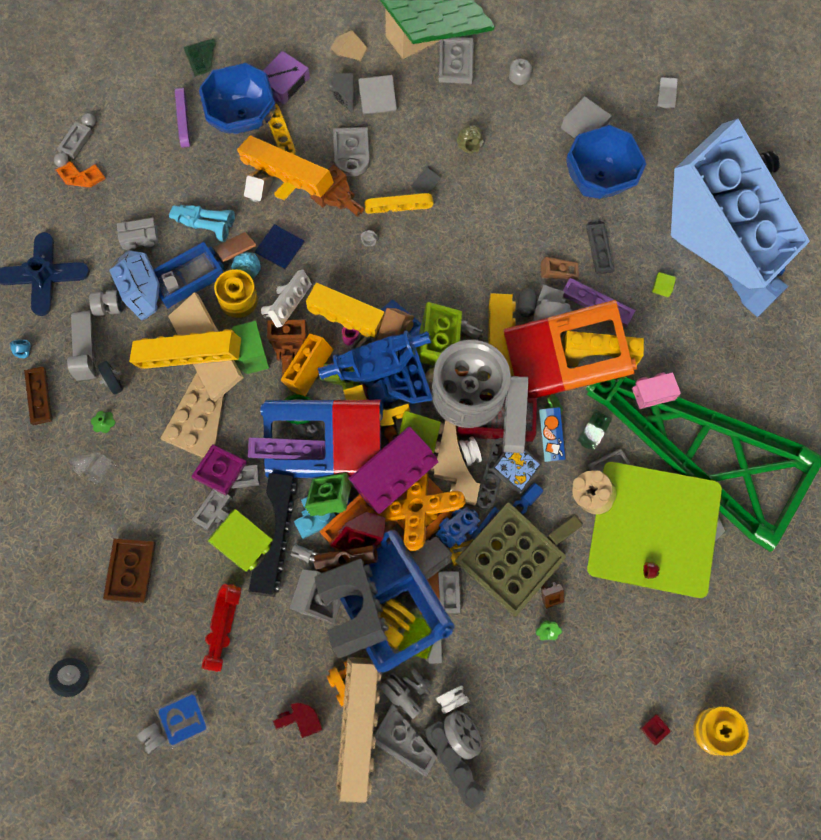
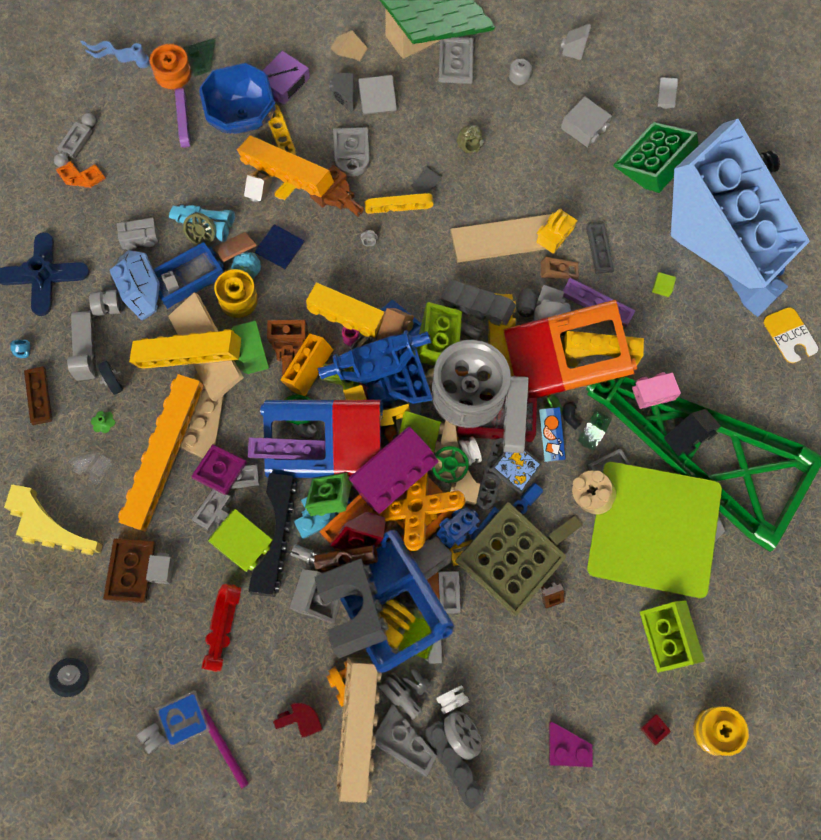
(39, 526): none -> light yellow arch
(134, 53): none -> medium blue flag
(160, 569): none -> light grey brick
(161, 453): none -> light orange brick
(170, 66): none -> orange wheel
(199, 229): none -> olive wheel
(226, 753): none -> magenta bar
(288, 299): white plate -> none
(451, 464): none -> green wheel
(478, 302): none -> dark grey brick
(497, 238): none -> tan tile
(548, 630): bright green plant -> none
(556, 230): none -> yellow brick
(568, 749): none -> magenta wing
(569, 415): none -> black arm
(575, 42): none -> light grey slope
(605, 153): blue rock -> none
(650, 570): dark red hinge -> none
(656, 155): none -> green slope
(671, 636): none -> lime slope
(693, 429): none -> black brick
(787, 331): none -> piece

